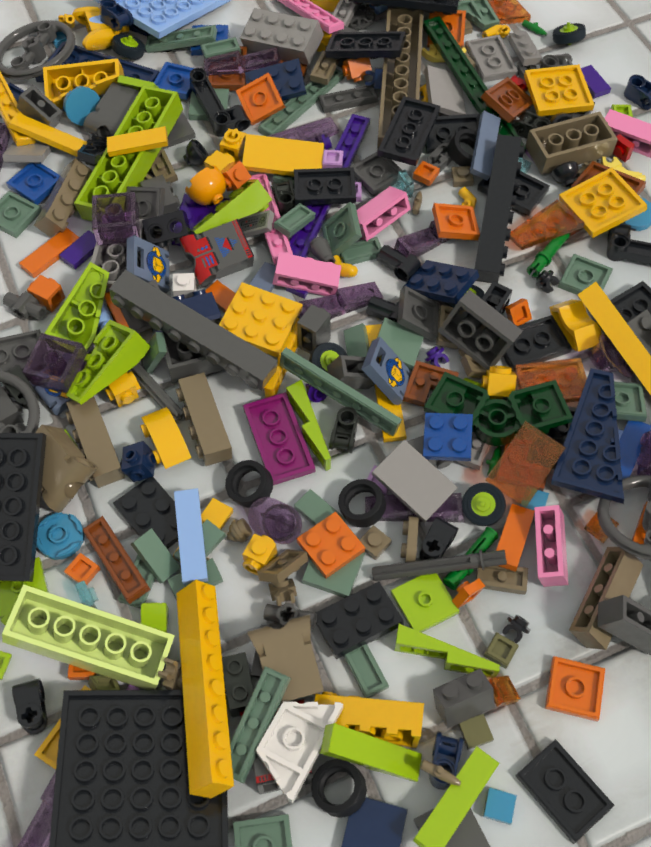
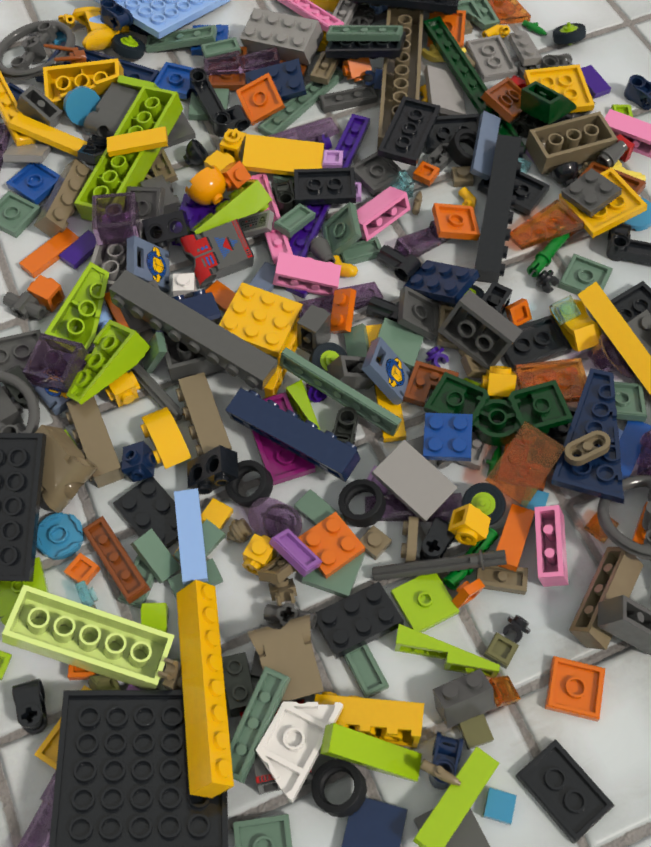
(75, 56): none -> dark orange plant
(212, 469): none -> black brick
(294, 434): none -> dark blue brick
(295, 552): none -> medium lavender tile
(342, 310): none -> orange plate
(364, 33): none -> sand green tile
(469, 524): none -> yellow brick
(544, 103): none -> dark green slope
(565, 310): none -> clear light blue plate
(585, 448): none -> dark tan plate
(591, 192): none -> dark grey plate
(612, 154): none -> dark grey cone

